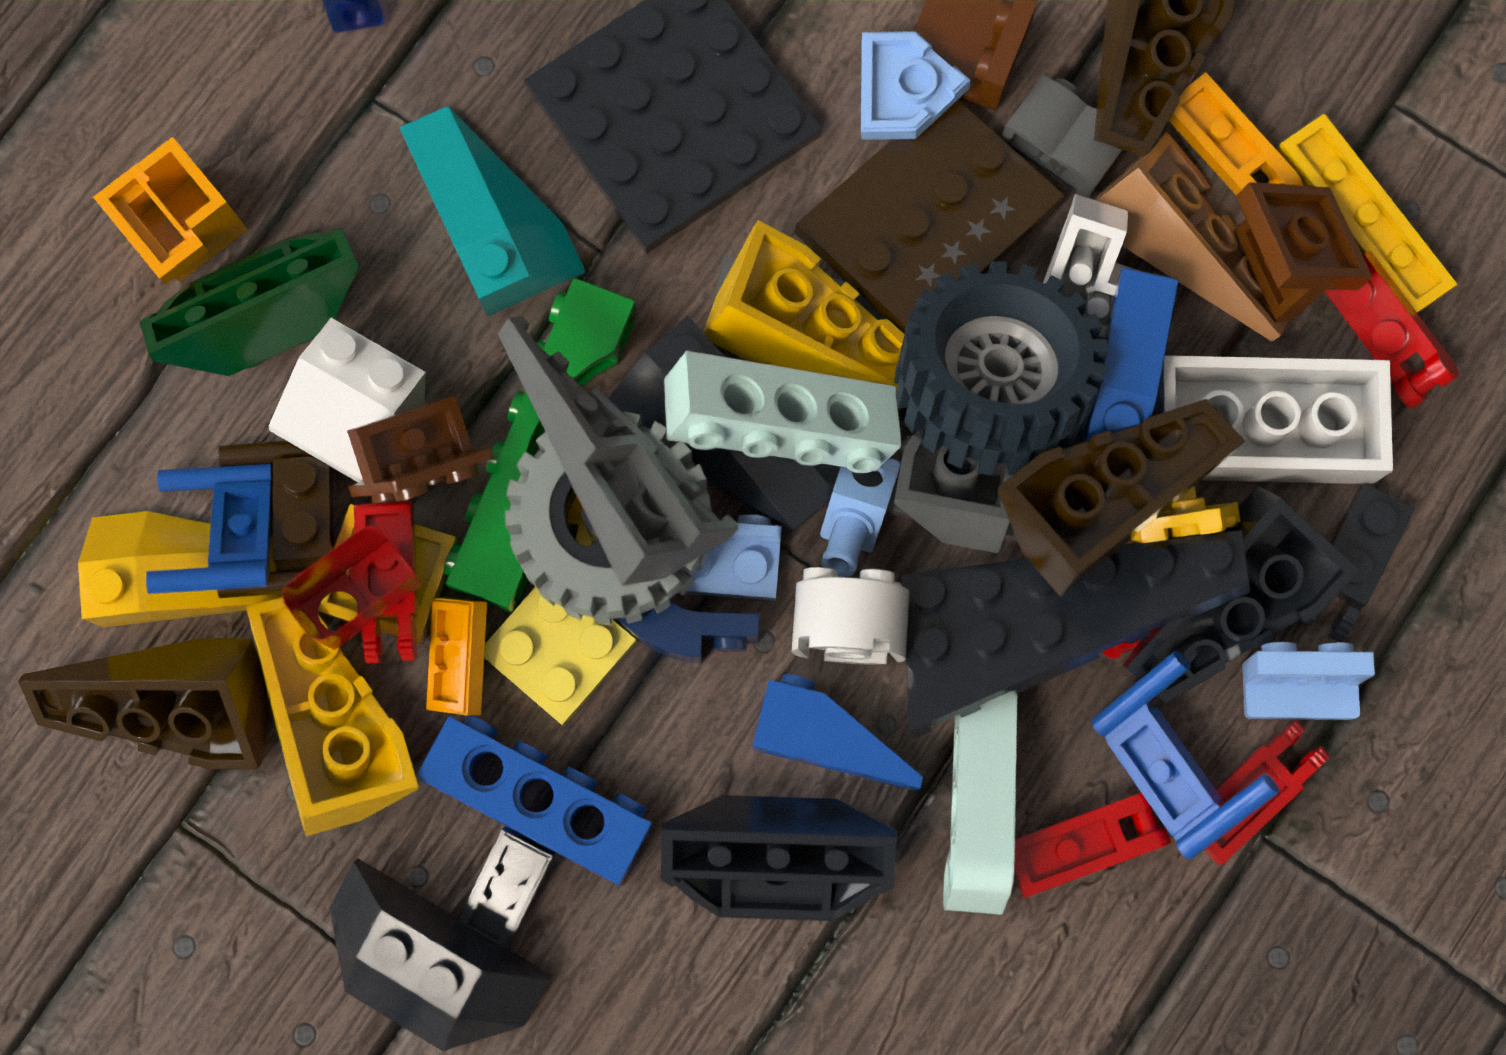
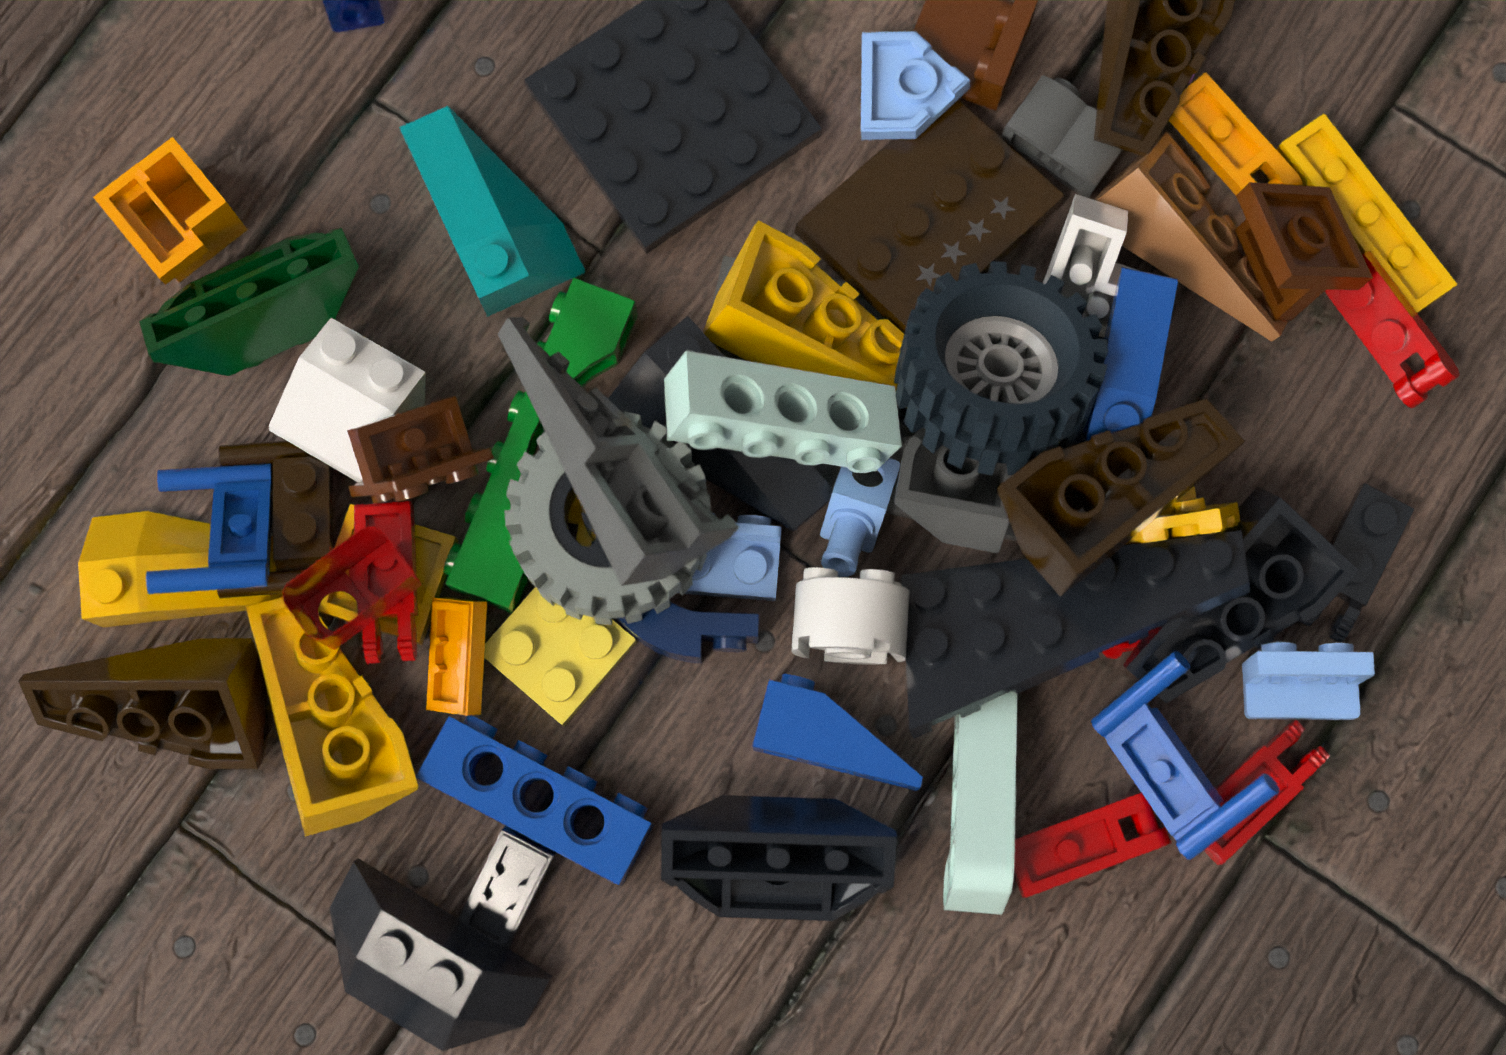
(1294, 413): white brick -> none

